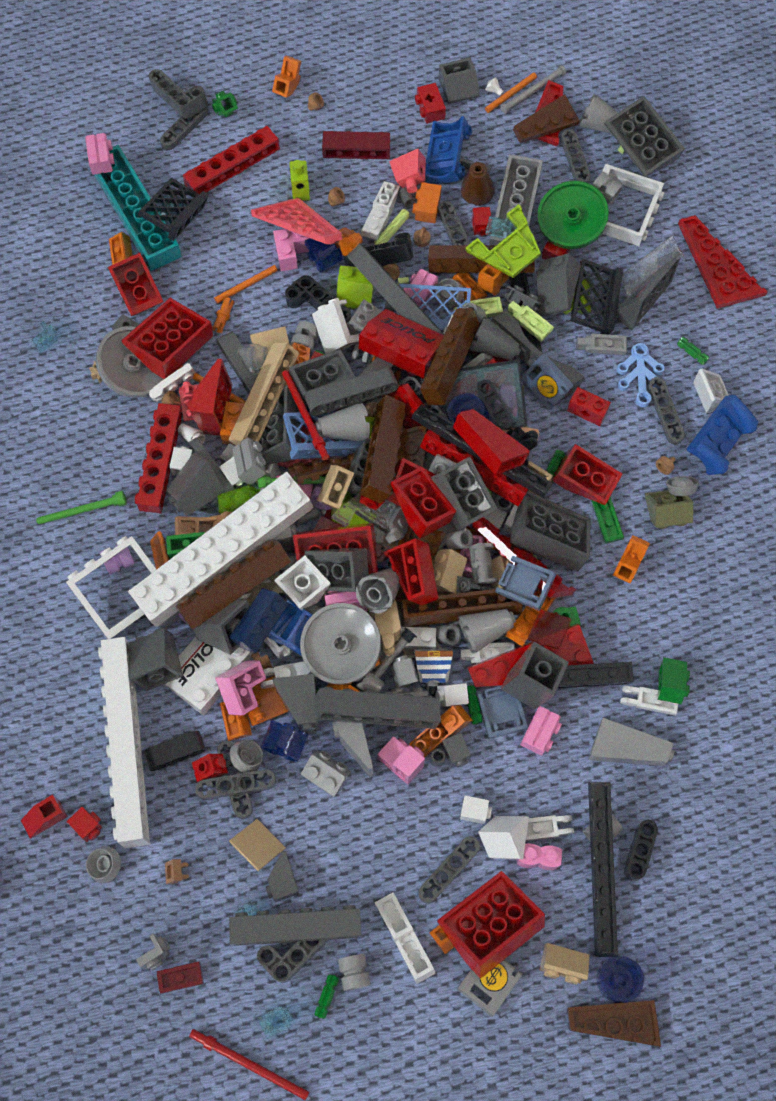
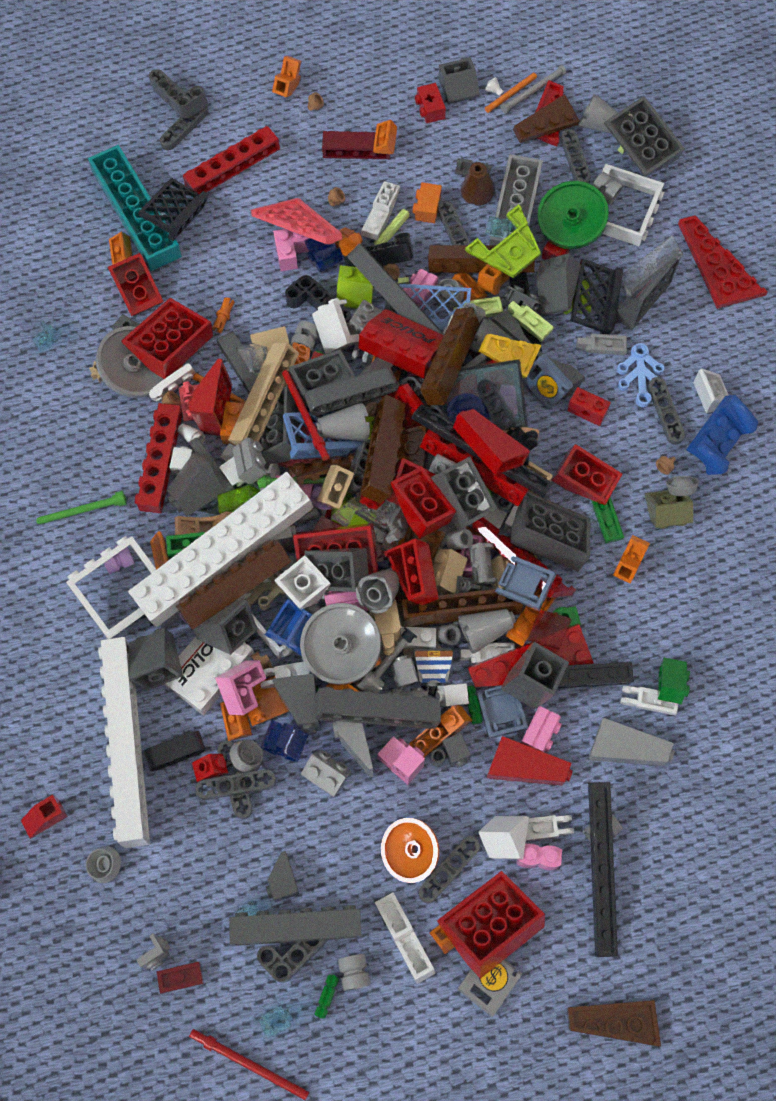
(85, 824): red brick -> none
(99, 153): bright pink brick -> none
(173, 871): medium nougat tile -> none
(230, 103): green brick -> none
(246, 283): orange bar -> none
(257, 844): tan piece -> none
(258, 620): dark blue brick -> none
(298, 175): lime torso -> none
(385, 137): none -> orange slope
(400, 854): none -> orange dish
(406, 198): dark grey hinge -> none
(409, 170): coral torso -> none
(421, 237): medium nougat tile -> none
(445, 151): blue piece -> none
(475, 810): white brick -> none
(480, 220): red brick -> none
(506, 349): none -> yellow wing
(526, 764): none -> red slope
(555, 462): green axle -> none
(565, 963): tan slope -> none
(632, 981): clear blue brick -> none
(645, 841): black beam -> none
(693, 350): green axle -> none

